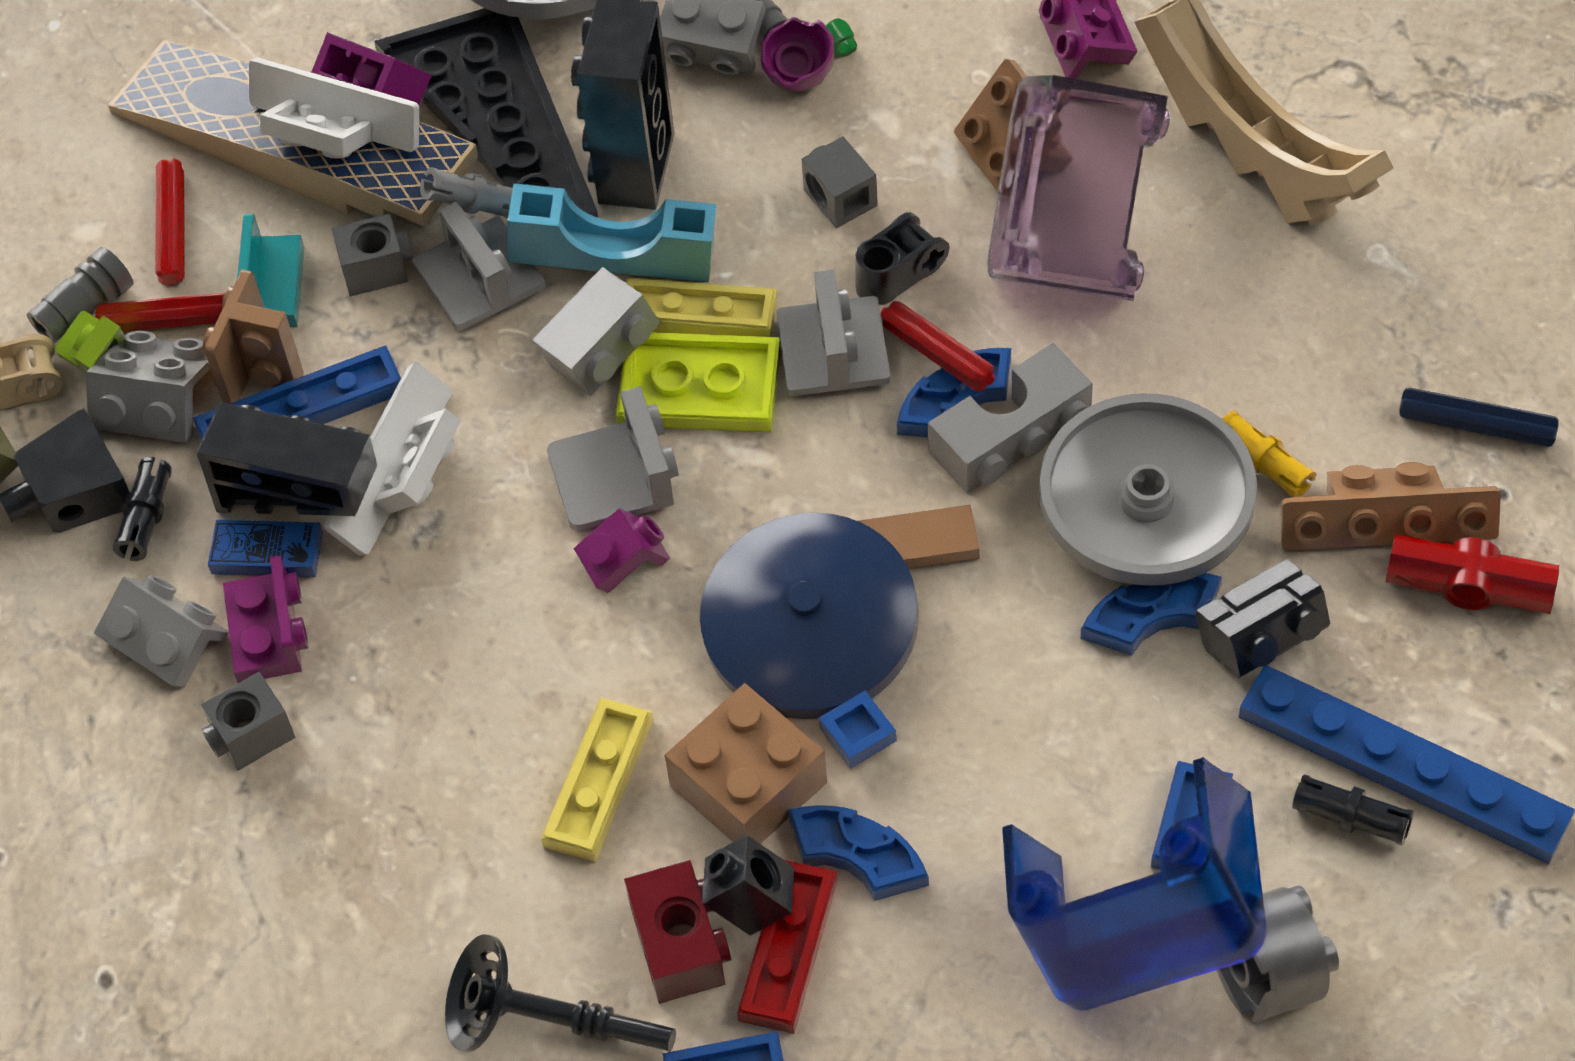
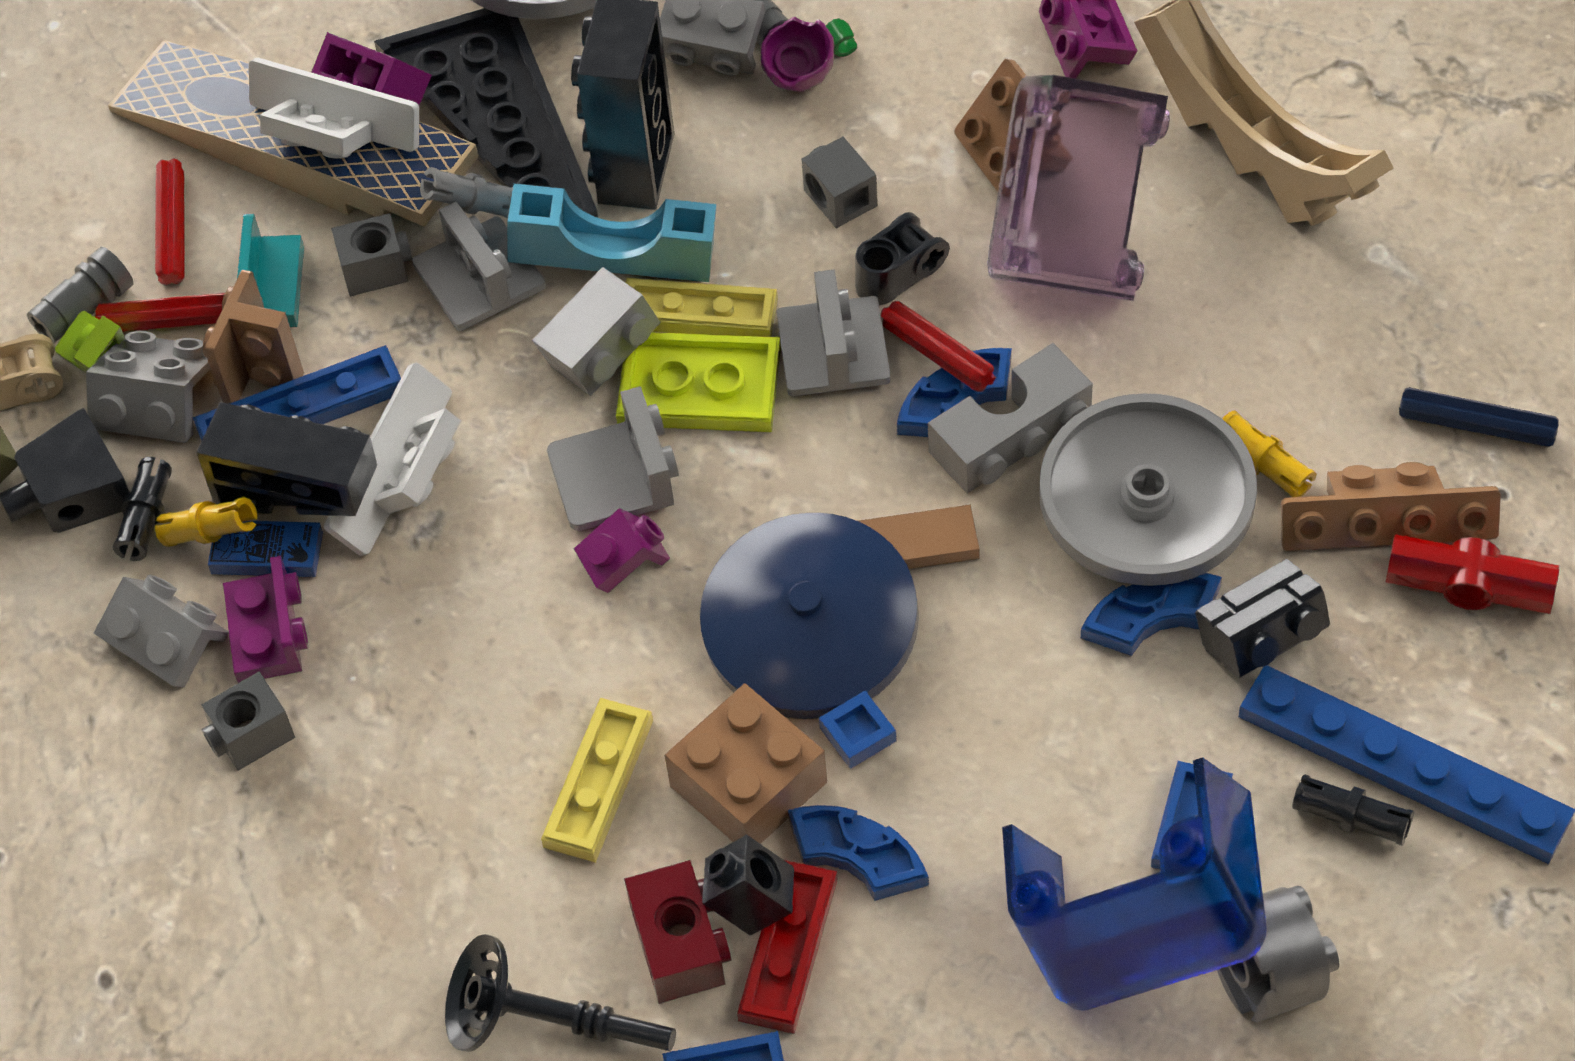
(206, 522): none -> yellow pin

